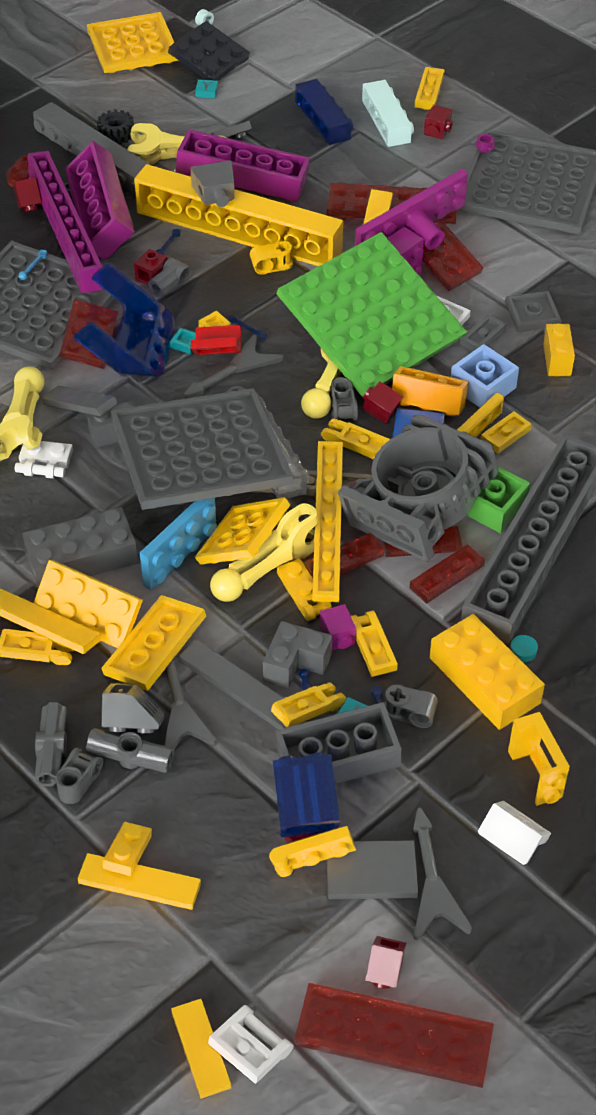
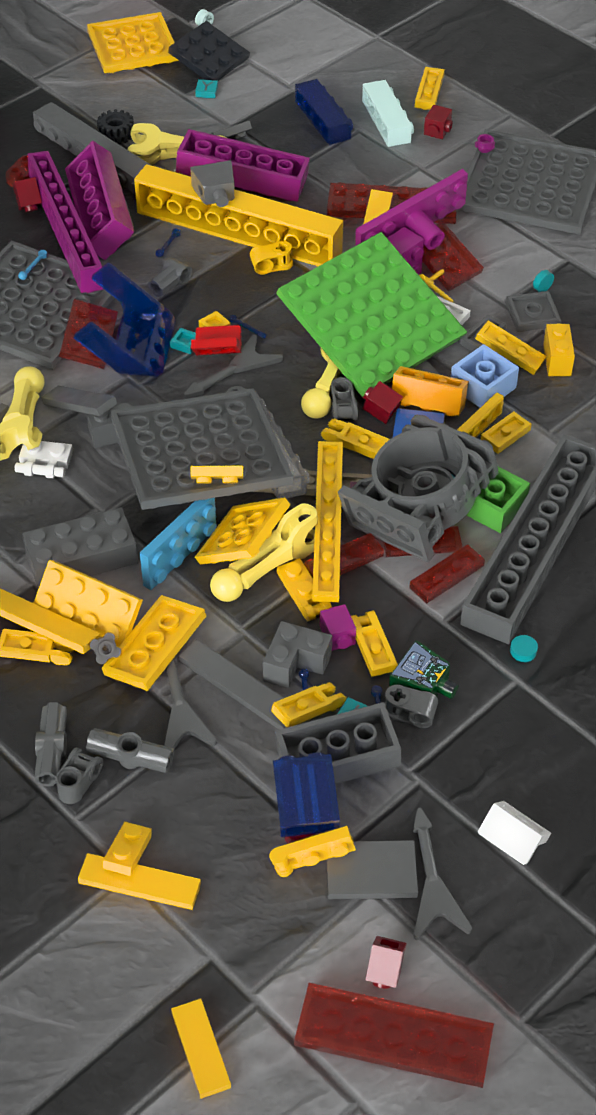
(98, 644): none -> dark grey plate
(130, 707): slope -> none
(149, 266): dark red brick -> none
(205, 474): none -> yellow plate
(244, 1049): white plate -> none
(424, 671): none -> torso
(430, 282): none -> yellow plant
(486, 671): yellow brick -> none
(510, 347): none -> yellow tile
(526, 741): yellow panel -> none
(543, 281): none -> teal tile

